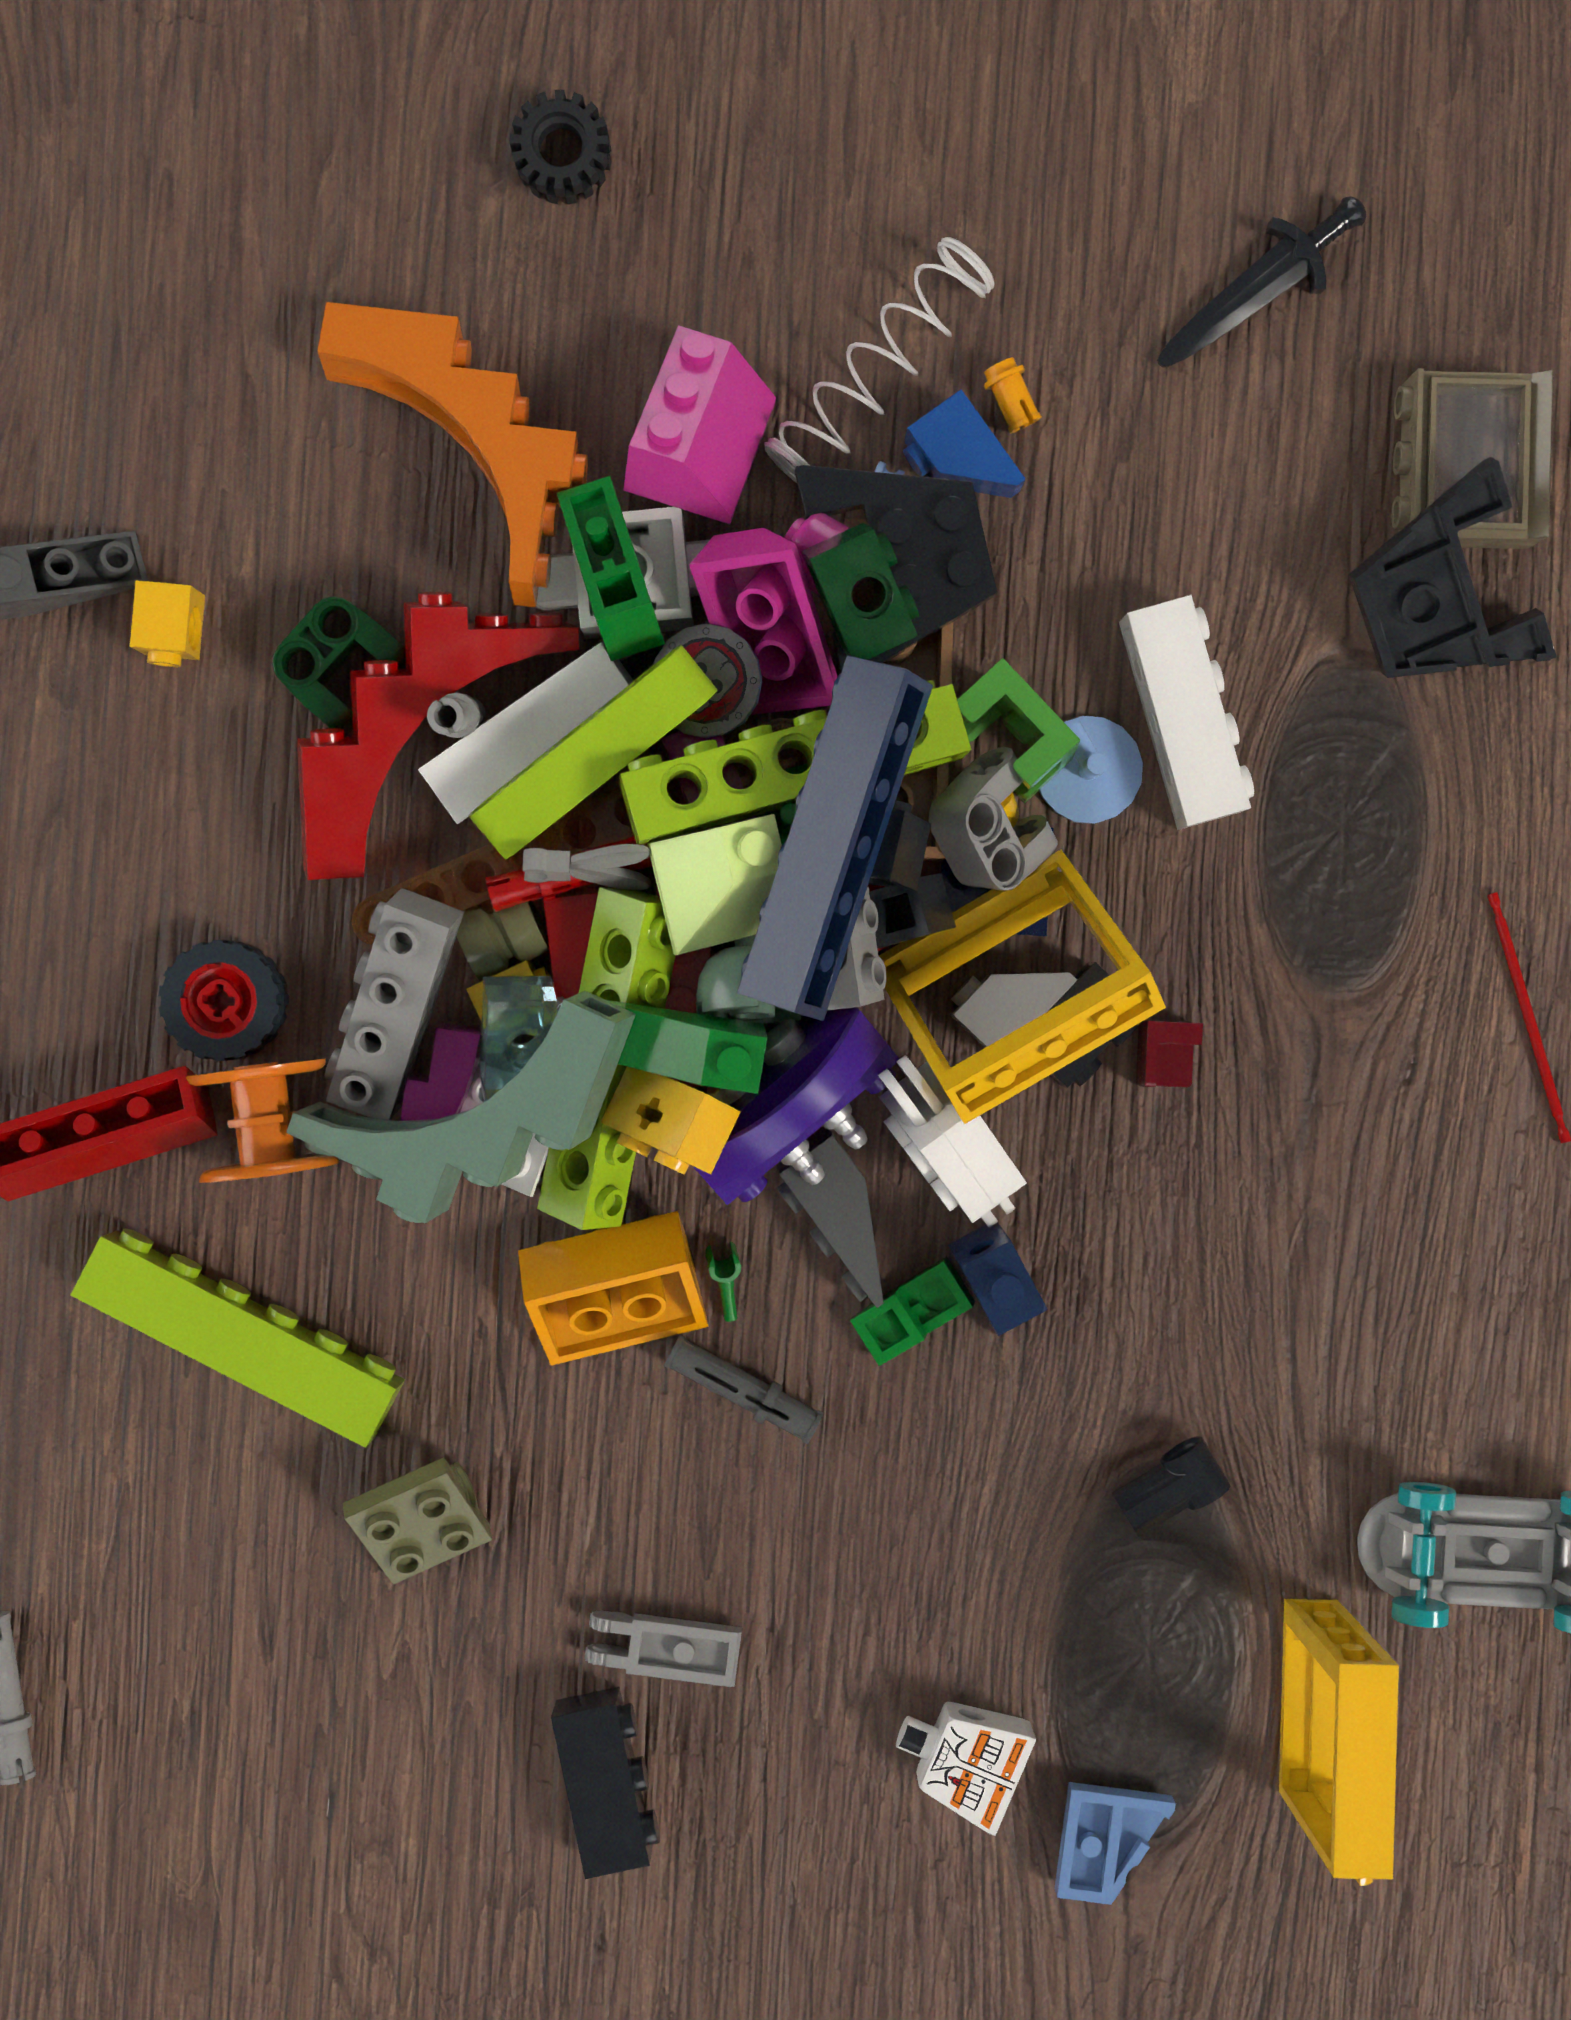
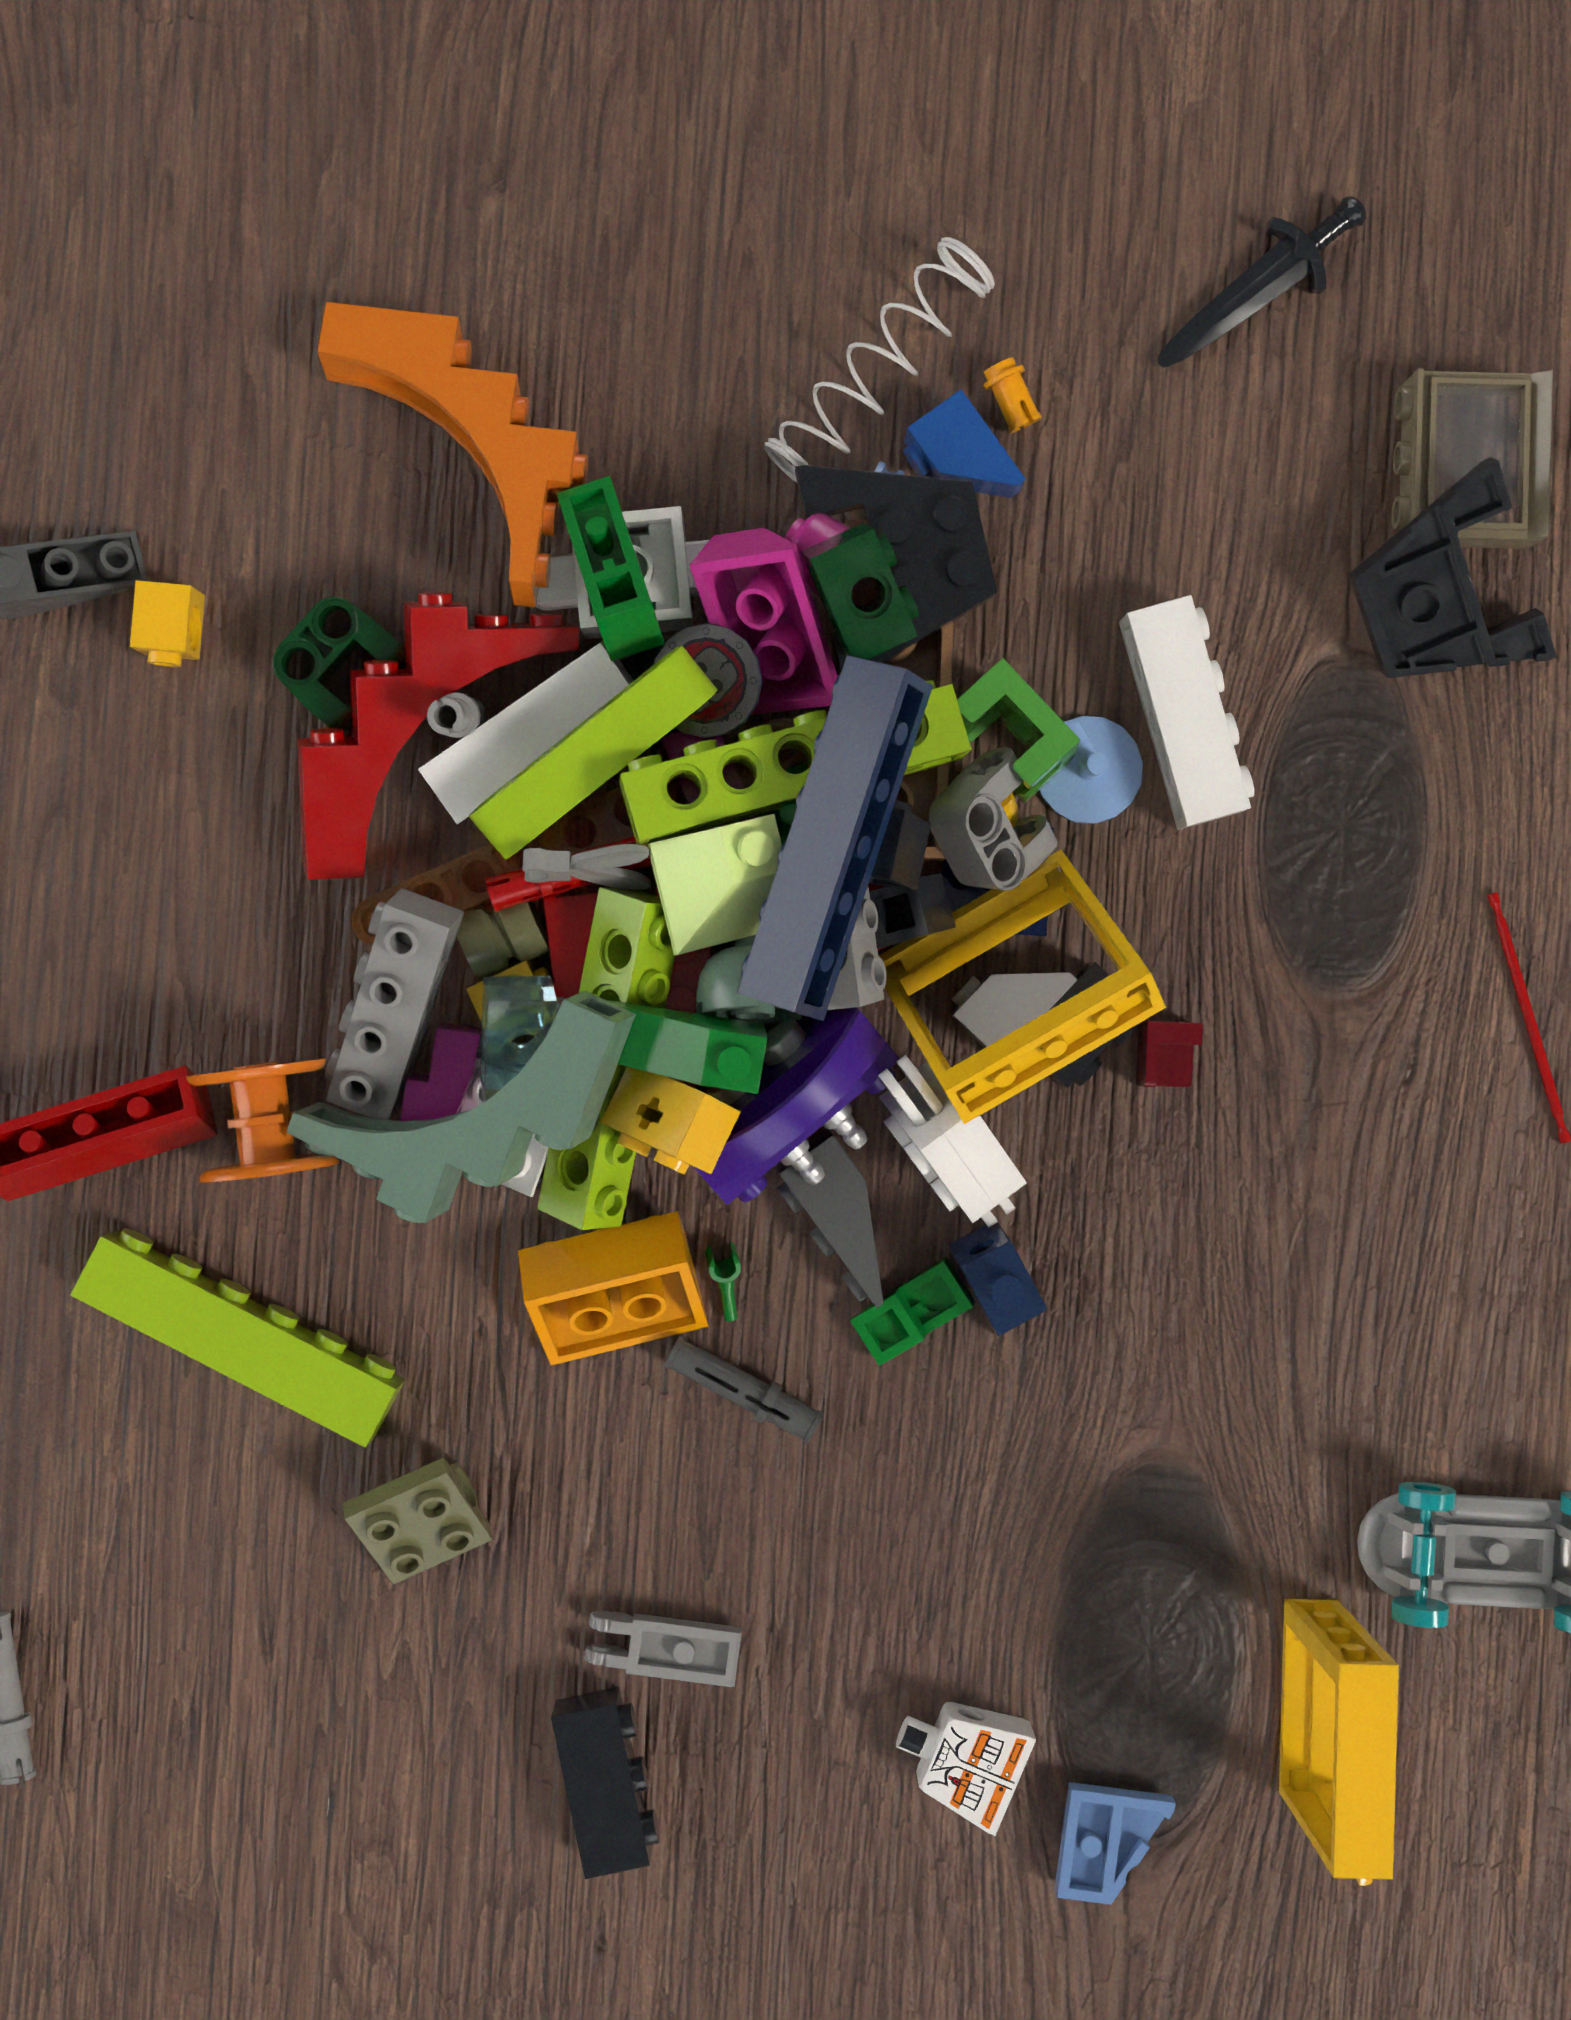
(223, 1000): black wheel -> none
(554, 115): black tyre -> none
(699, 428): dark pink slope -> none
(1183, 1480): black piece -> none

